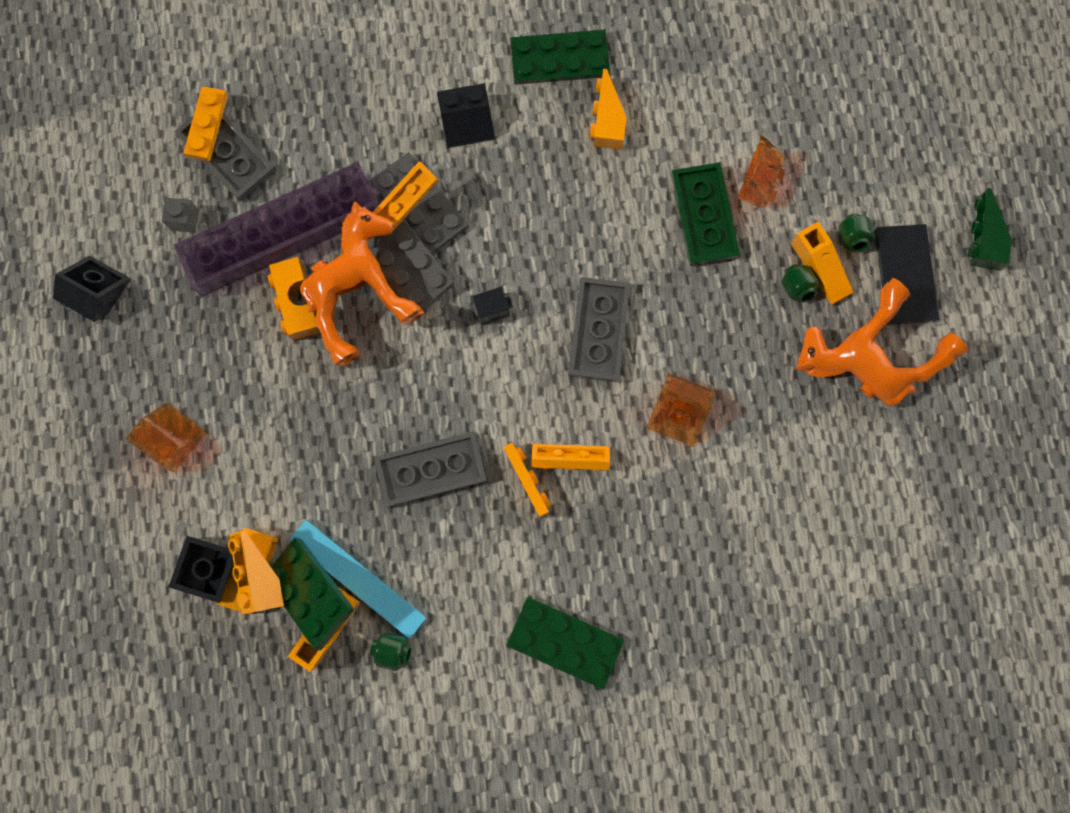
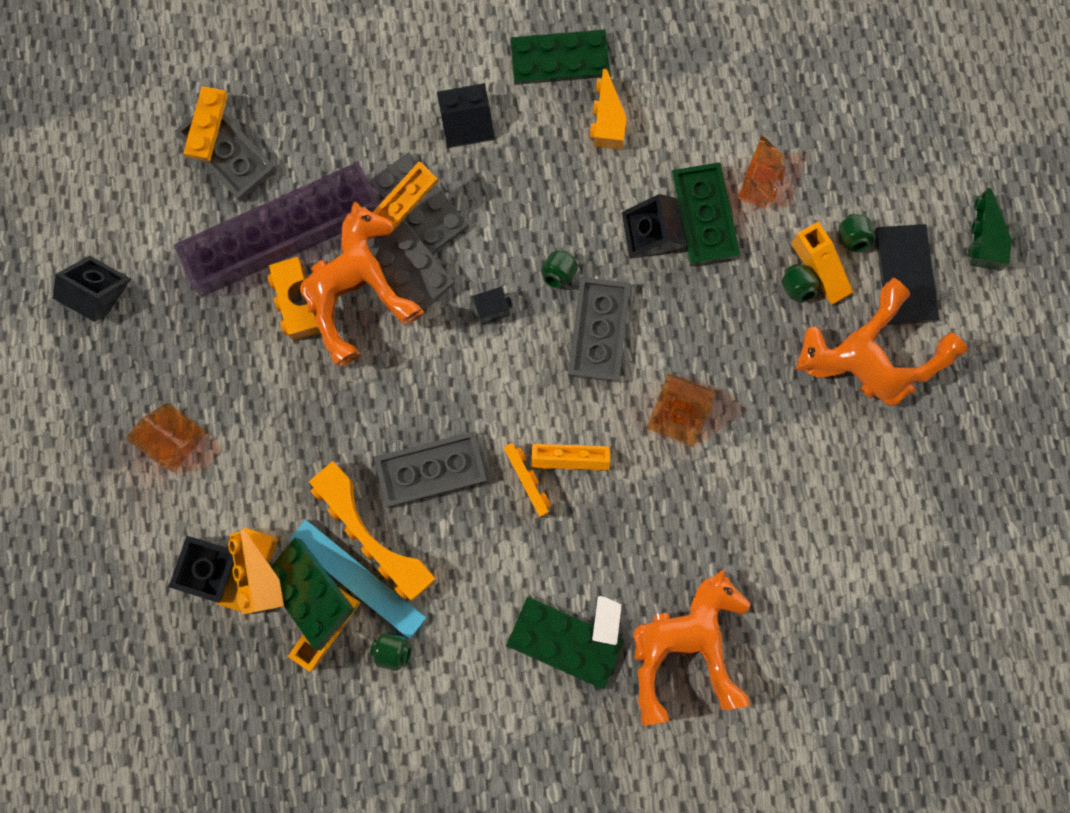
(180, 215): dark grey brick -> none
(338, 491): none -> light orange arch
(559, 269): none -> dark green head
(607, 621): none -> white sticker
(654, 227): none -> black slope
(688, 635): none -> orange animal

